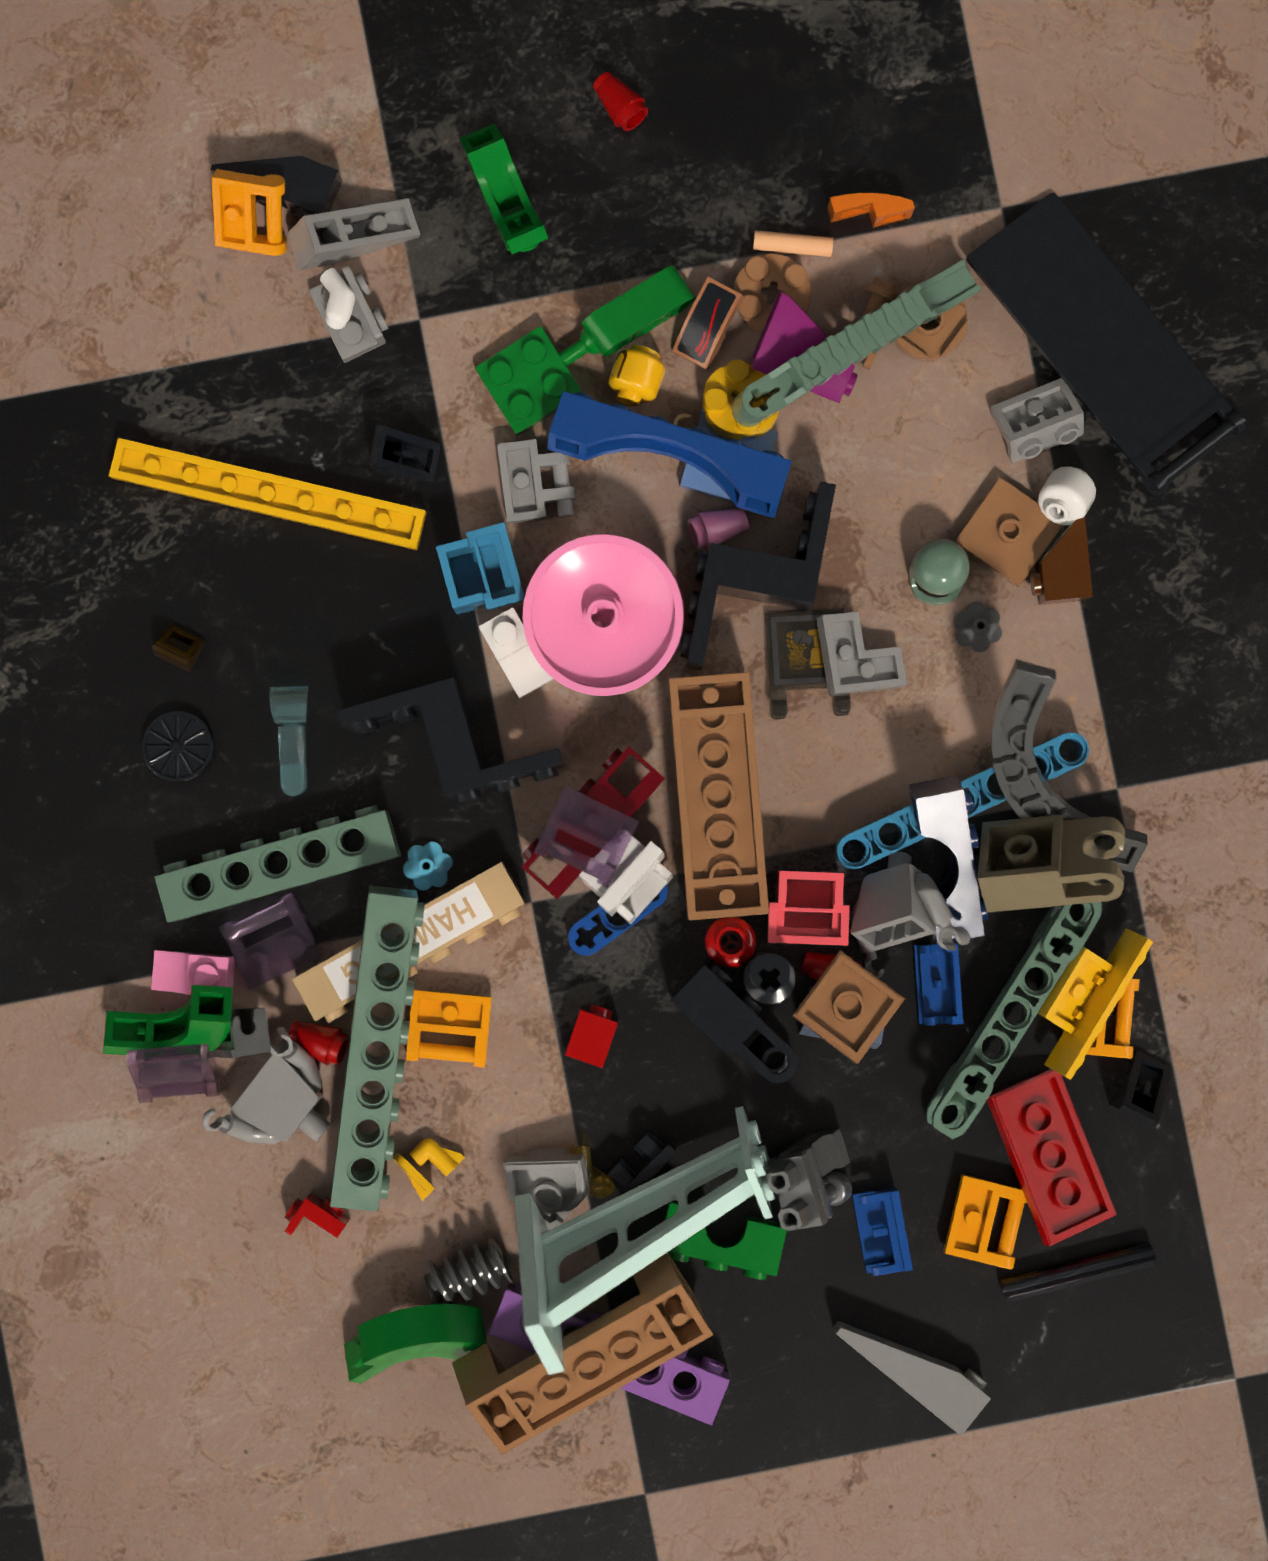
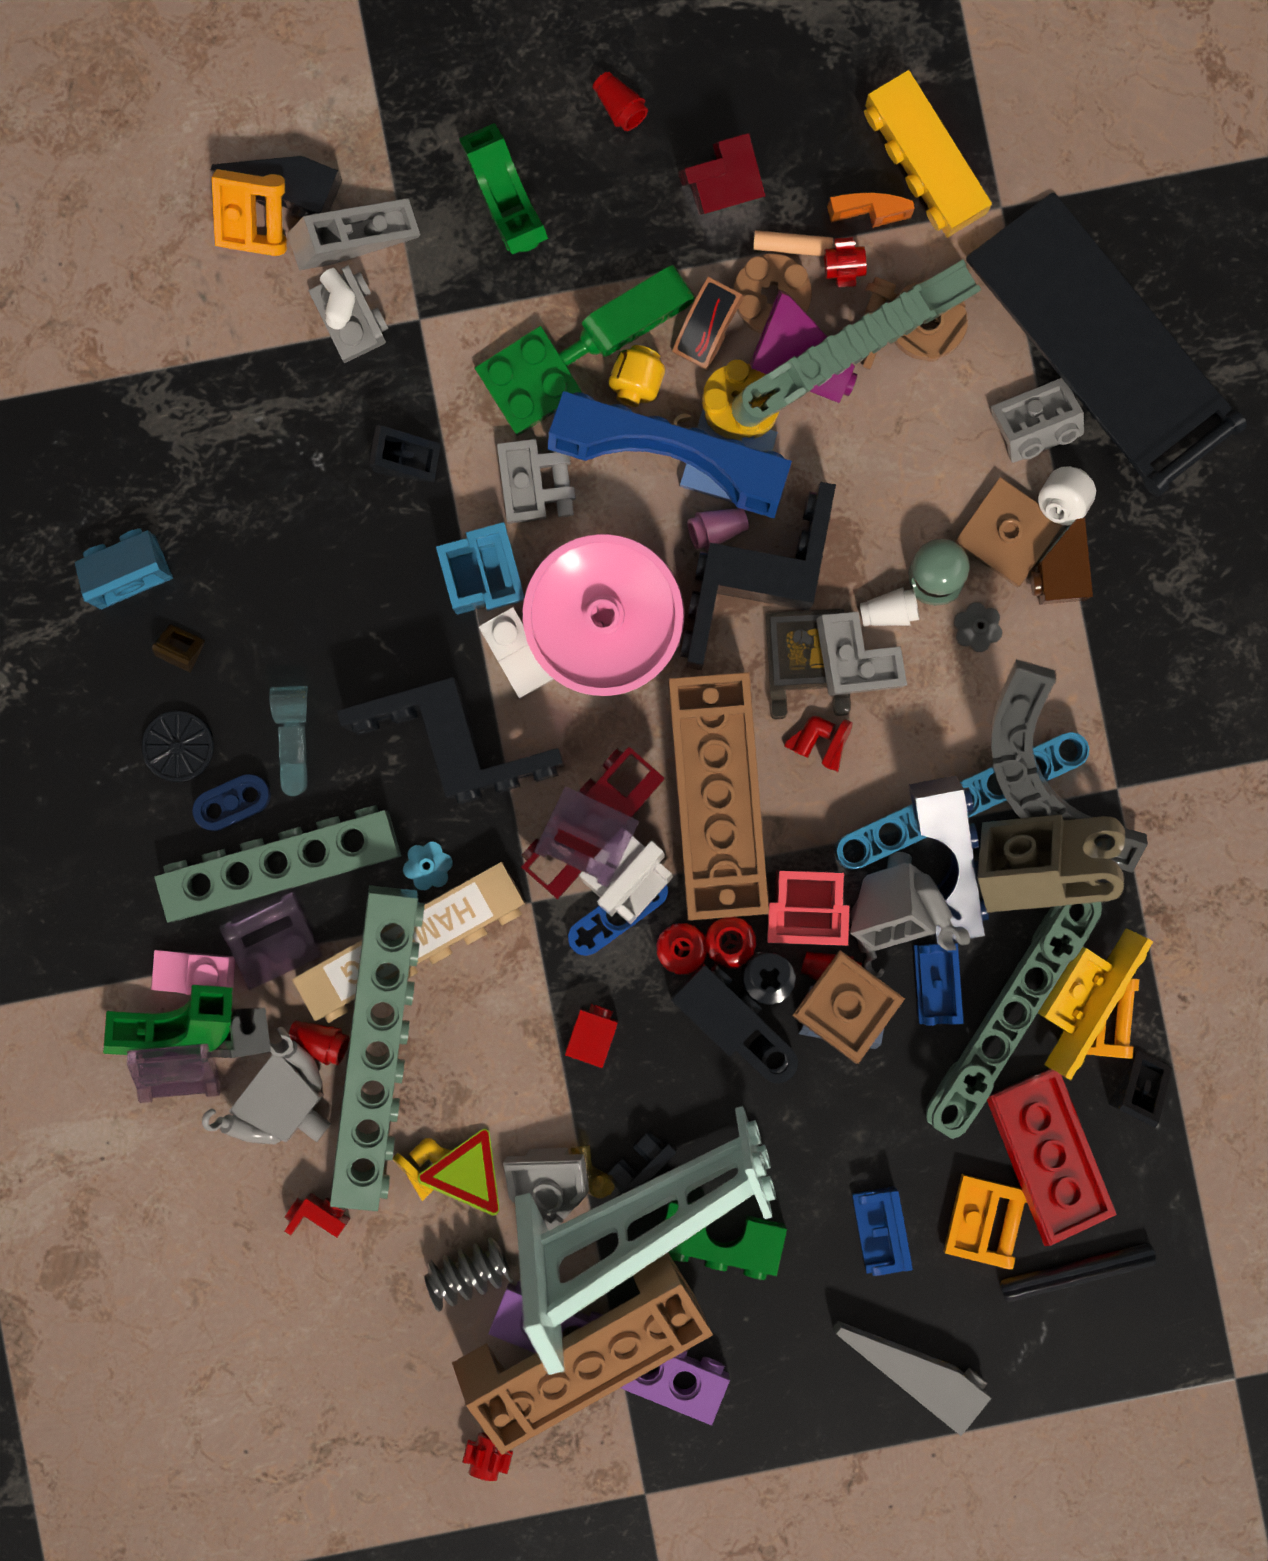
(121, 569): none -> dark azure slope
(232, 802): none -> dark blue plate
(267, 494): yellow plate -> none
(411, 1334): green arch -> none
(452, 1015): light orange plate -> none
(467, 1174): none -> piece
(486, 1459): none -> red gear
(672, 936): none -> red head
(728, 179): none -> dark red plate
(799, 1180): dark grey hips -> none
(817, 726): none -> red piece
(845, 262): none -> red gear
(891, 609): none -> white cone
(927, 154): none -> yellow brick

